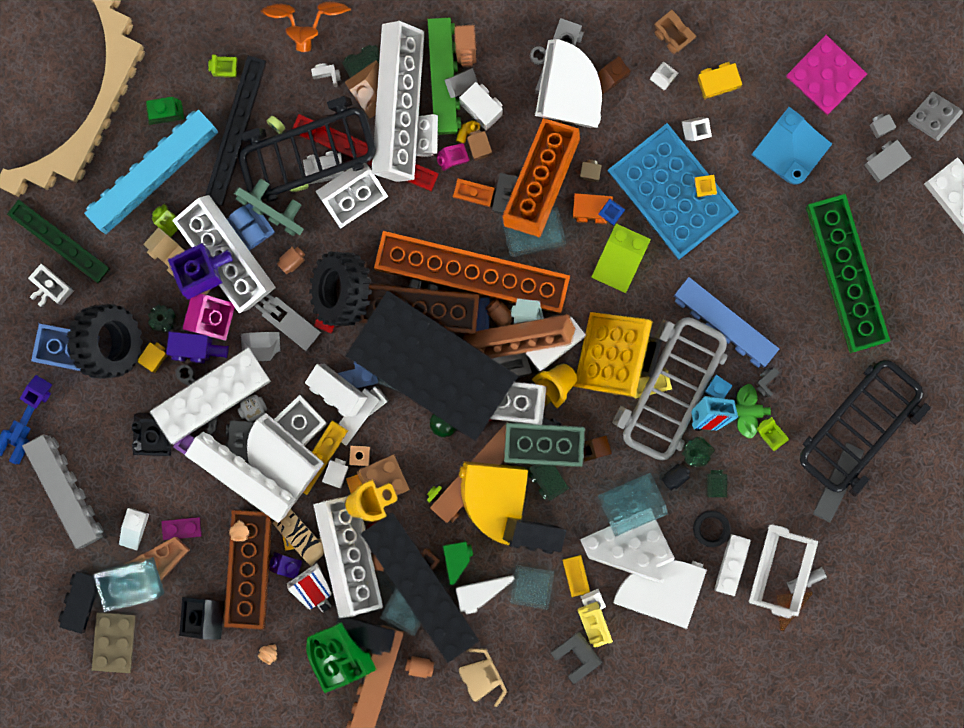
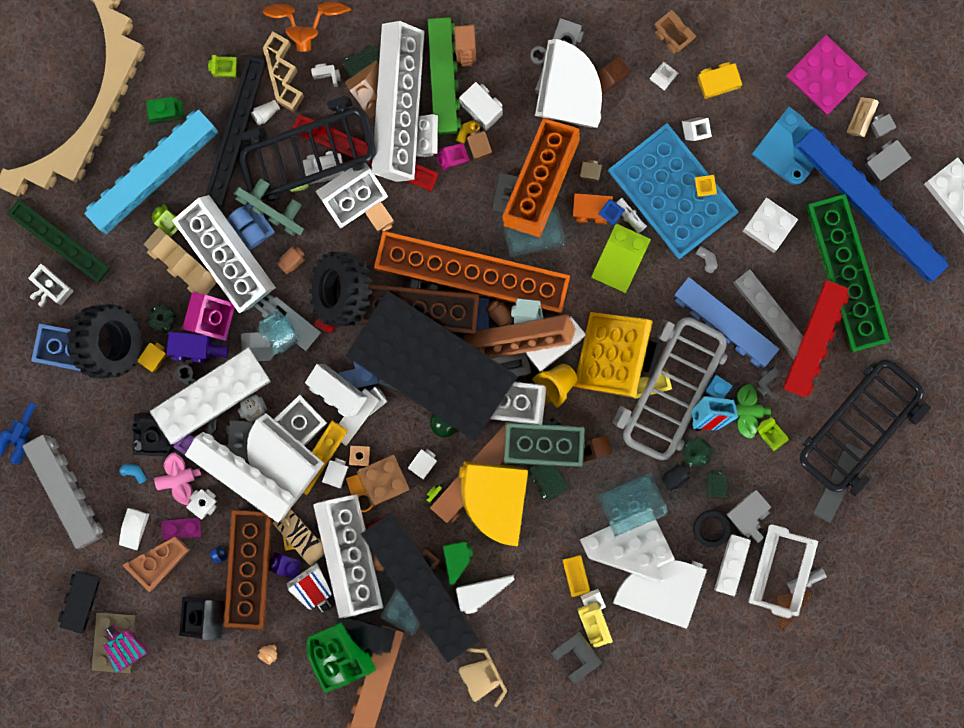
(36, 392): dark purple brick -> none
(123, 648): none -> torso
(128, 584): clear light blue brick -> none
(133, 470): none -> dark azure arm
(177, 478): none -> bright pink plant
(195, 506): none -> white brick
(198, 270): dark purple brick -> none
(214, 554): none -> blue hinge
(239, 532): light nougat plate -> none
(264, 112): none -> white cone
(276, 124): yellowish green tile -> none
(278, 331): none -> clear light blue brick
(282, 72): none -> tan brick
(369, 502): yellow container -> none
(380, 218): none -> light nougat brick
(419, 667): nougat brick -> none
(423, 463): none -> white brick
(460, 82): light grey tile -> none
(473, 192): orange plate -> none
(532, 587): clear light blue tile -> none
(534, 535): black brick -> none
(631, 217): none -> white pin
(710, 259): none -> light grey arm
(747, 512): none -> light grey hinge
(769, 312): none -> light grey brick
(770, 225): none -> white brick
(815, 339): none -> red brick
(862, 117): none -> tan plate
(872, 205): none -> blue brick
(935, 116): light grey plate -> none

